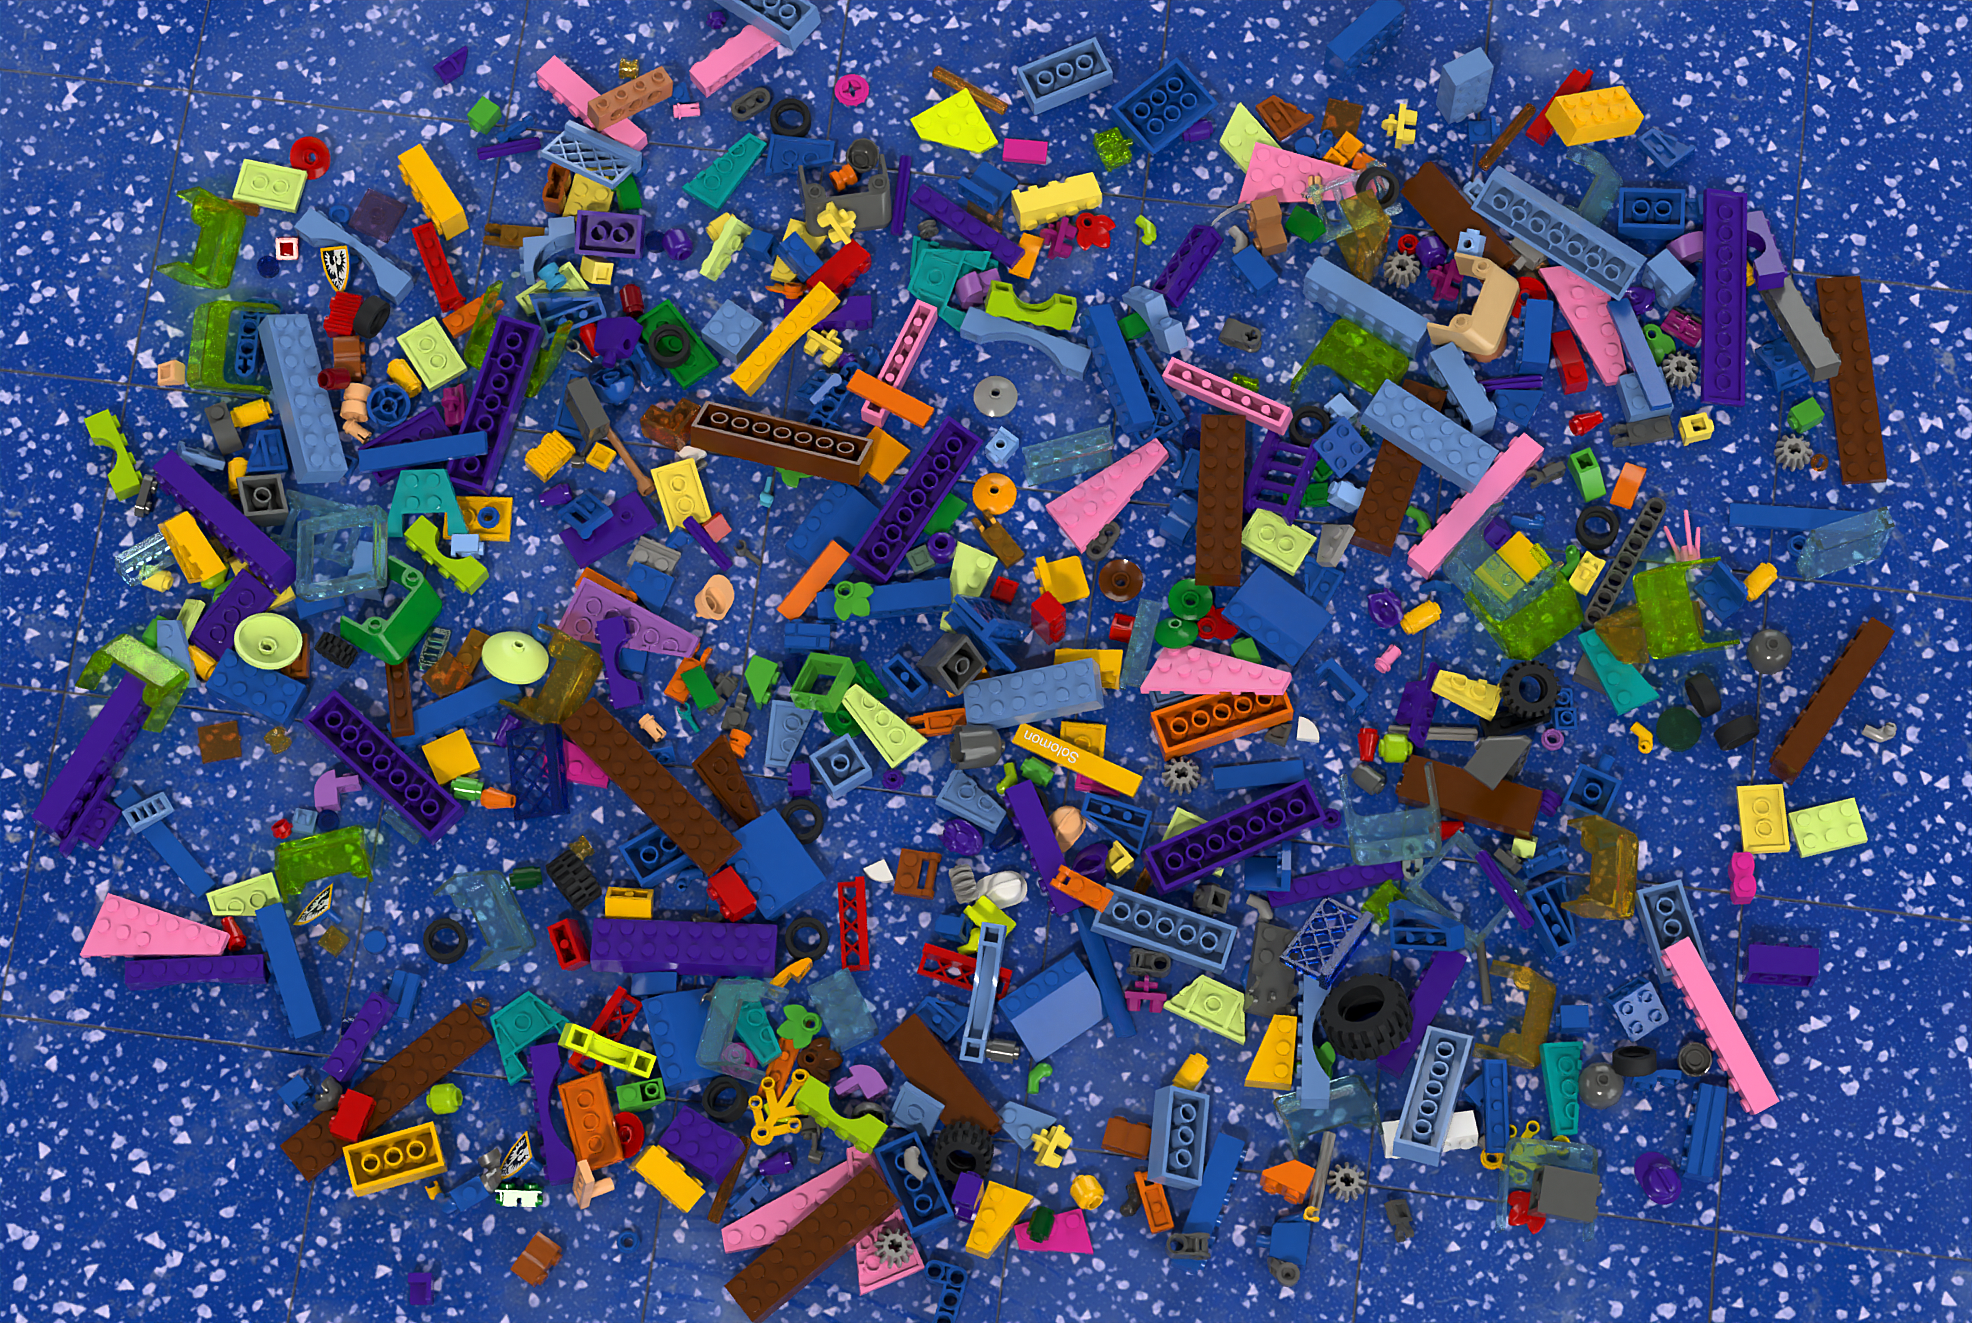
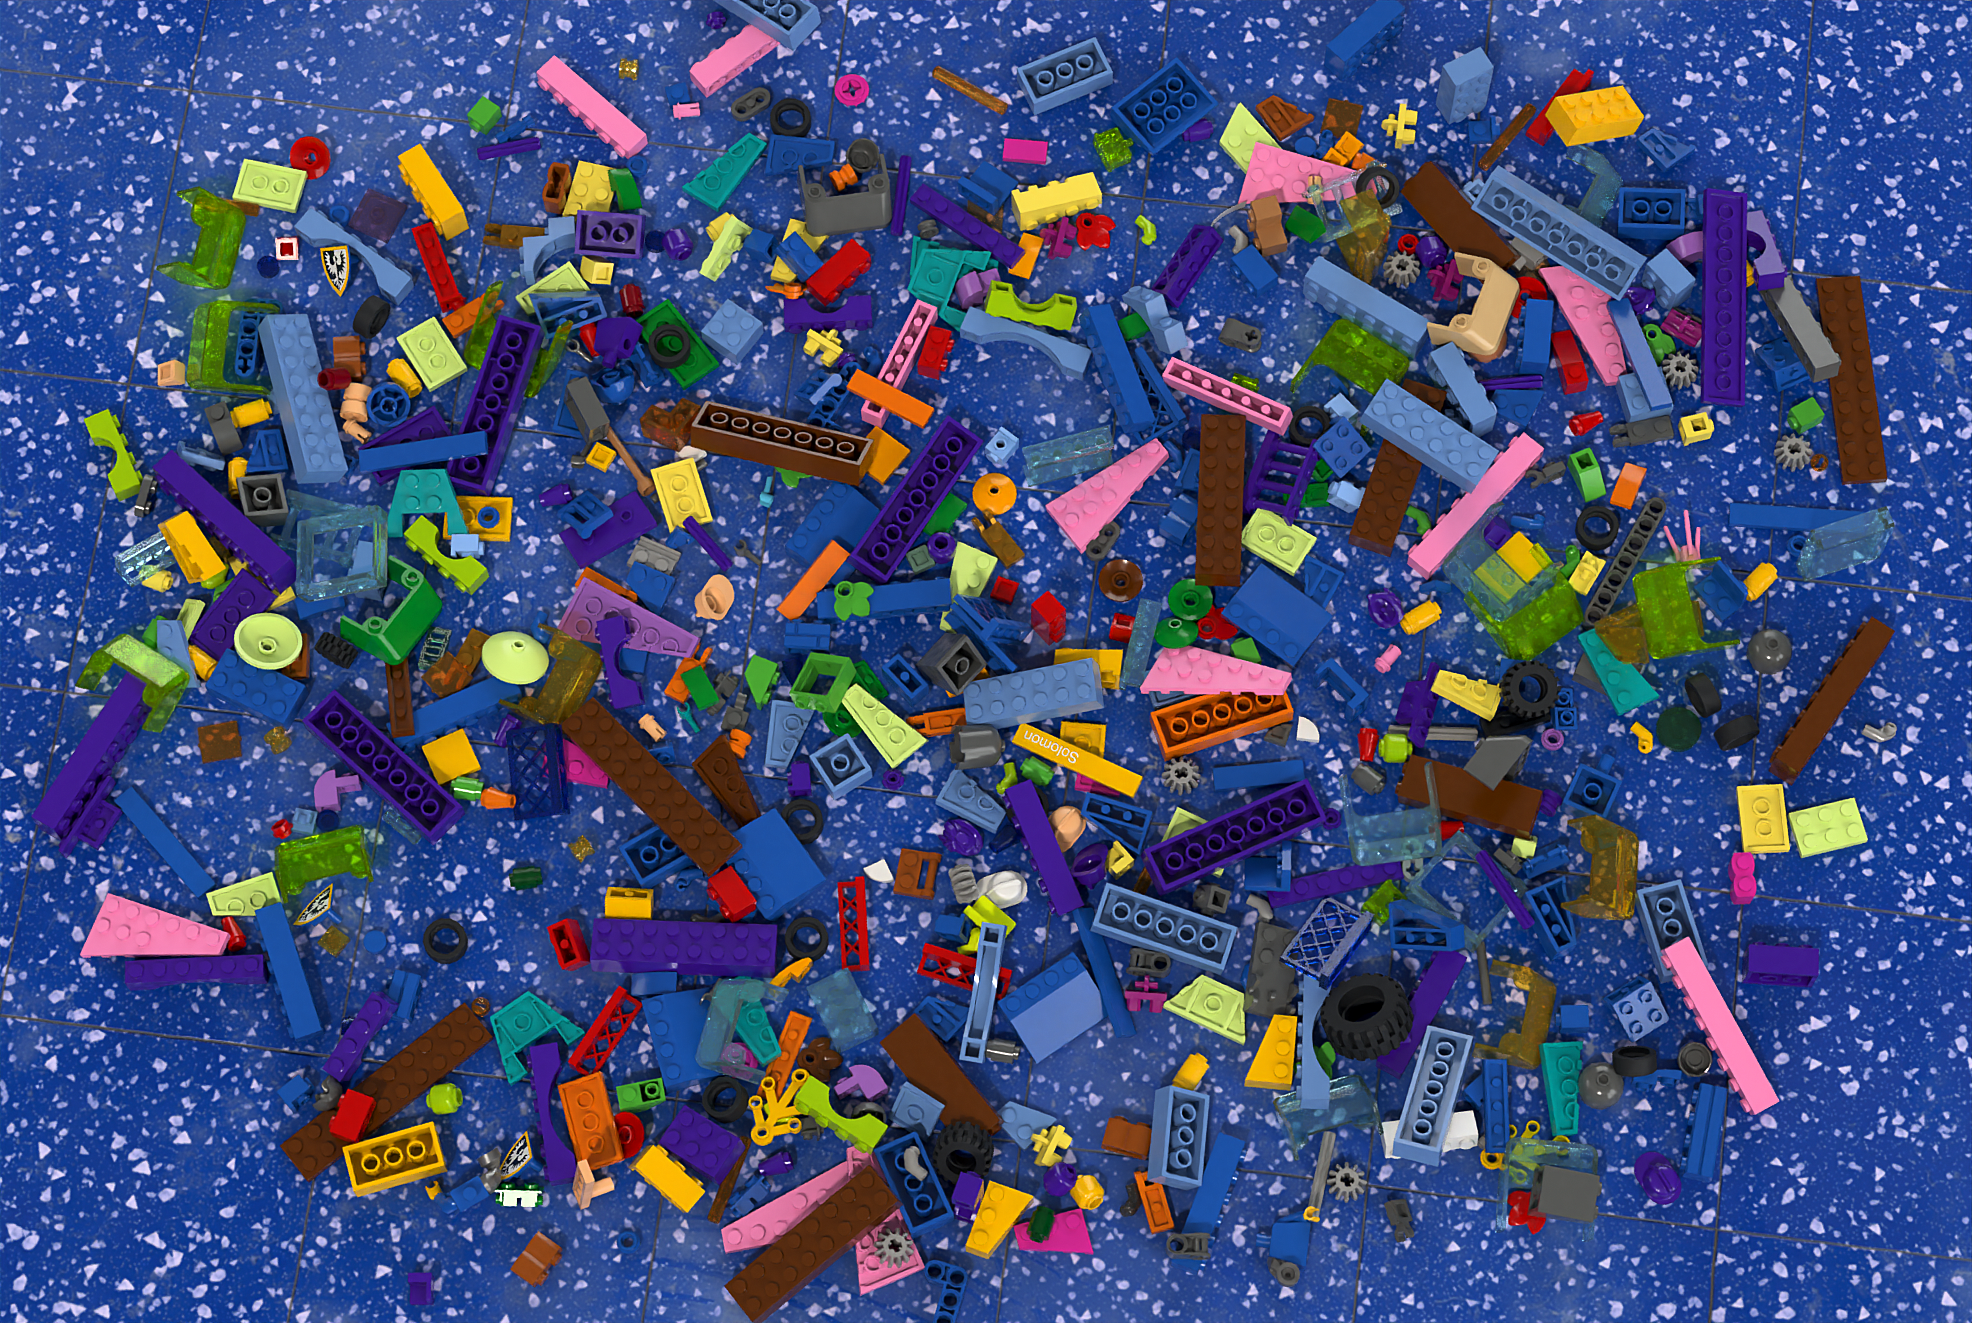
(144, 805): medium blue slope -> none
(342, 314): red brick -> none
(452, 66): dark purple tile -> none
(454, 404): magenta hips -> none
(496, 914): clear light blue windscreen -> none
(549, 455): yellow brick -> none
(552, 277): dark azure wheel -> none
(574, 880): black tyre -> none
(597, 146): medium blue fence -> none
(606, 1051): neon yellow arch -> none
(630, 98): nougat brick -> none
(716, 527): tile -> none
(762, 360): yellow arch -> none
(796, 1028): bright green plate -> none
(815, 1155): dark grey hand -> none
(840, 220): light yellow hips -> none
(934, 352): none -> red brick
(956, 124): neon yellow plate -> none
(995, 405): light grey dish -> none
(1037, 1074): bright green arm -> none
(1060, 1179): none -> dark purple head
(1062, 578): yellow bracket -> none
(1082, 889): orange plate -> none
(1288, 1179): orange slope -> none
(1333, 543): light grey wing -> none
(1477, 243): light blue brick -> none

